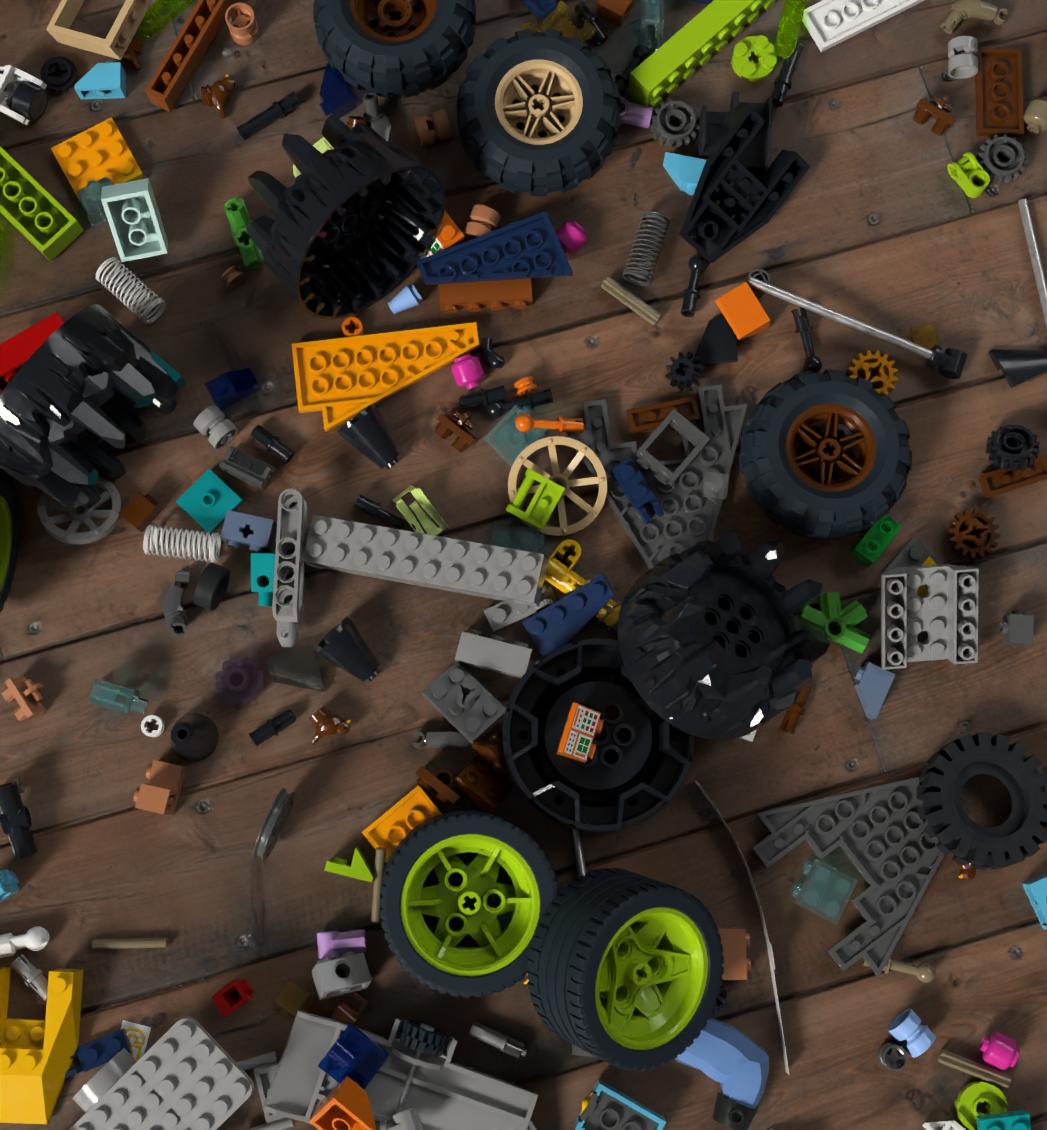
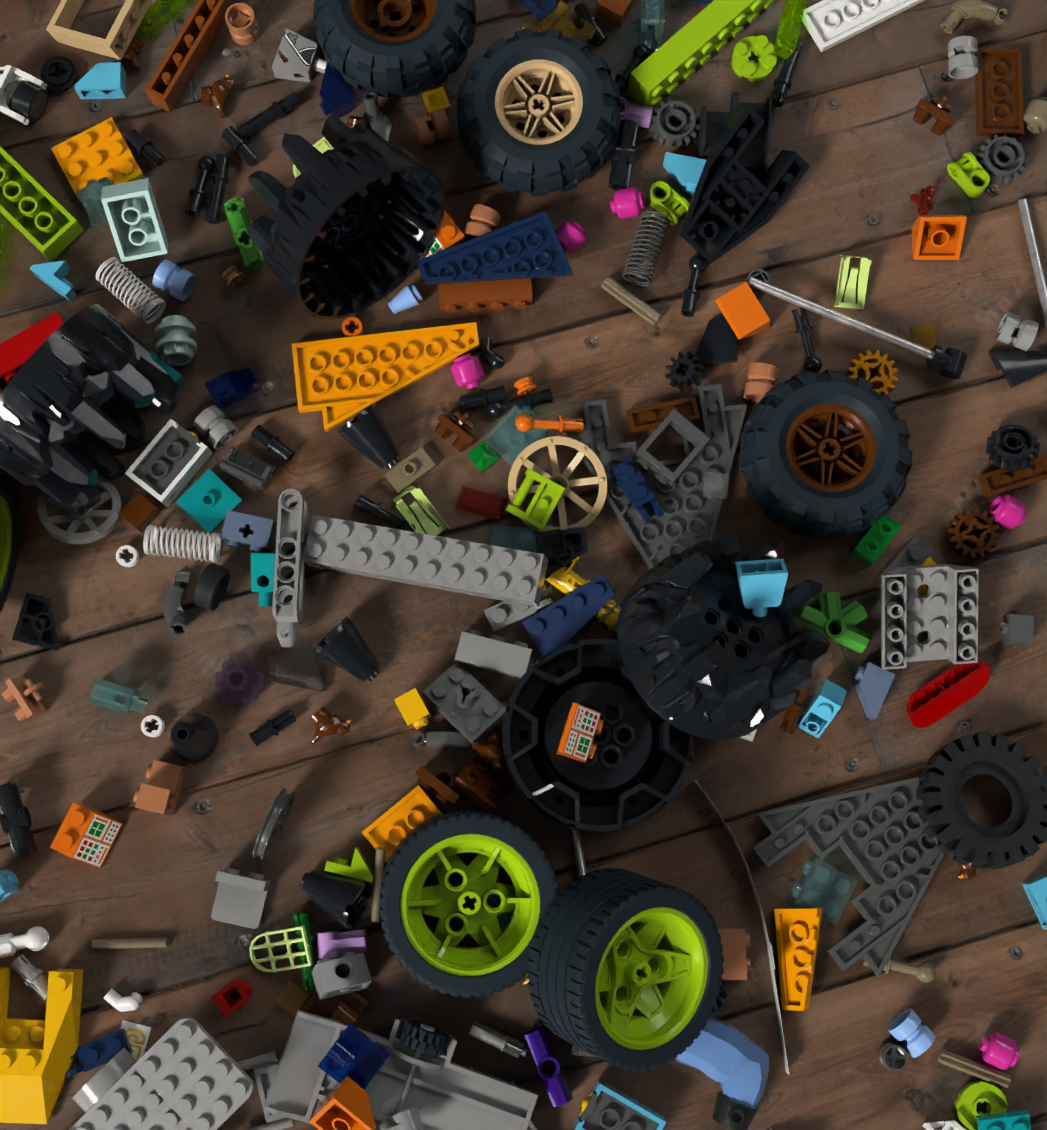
(36, 623): none -> black slope
(53, 275): none -> medium azure slope
(86, 835): none -> orange slope
(121, 1003): none -> white arm
(123, 562): none -> white bush
(145, 148): none -> black axle
(169, 462): none -> dark grey piece
(172, 279): none -> light blue wheel
(176, 340): none -> light aqua piece
(206, 166): none -> black pin
(218, 185): none -> black pin
(240, 146): none -> black axle
(240, 898): none -> light grey bracket
(289, 954): none -> yellowish green window
(297, 58): none -> light grey torso
(307, 978): none -> green pin
(337, 895): none -> black cone
(410, 470): none -> dark tan plate
(413, 709): none -> yellow brick
(436, 100): none -> yellow plate
(481, 503): none -> clear red tile
(483, 456): none -> green tile
(553, 1081): none -> dark purple piece
(561, 546): none -> black slope
(623, 155): none -> black piece
(627, 202): none -> dark pink head
(671, 205): none -> lime piece
(761, 379): none -> nougat wheel
(761, 584): none -> medium azure torso
(796, 948): none -> light orange wing
(822, 708): none -> medium azure slope
(850, 292): none -> yellowish green piece
(923, 200): none -> clear red plant
(938, 237): none -> orange slope
(946, 693): none -> red brick
(1008, 511): none -> dark pink head
(1024, 334): none -> light grey wheel

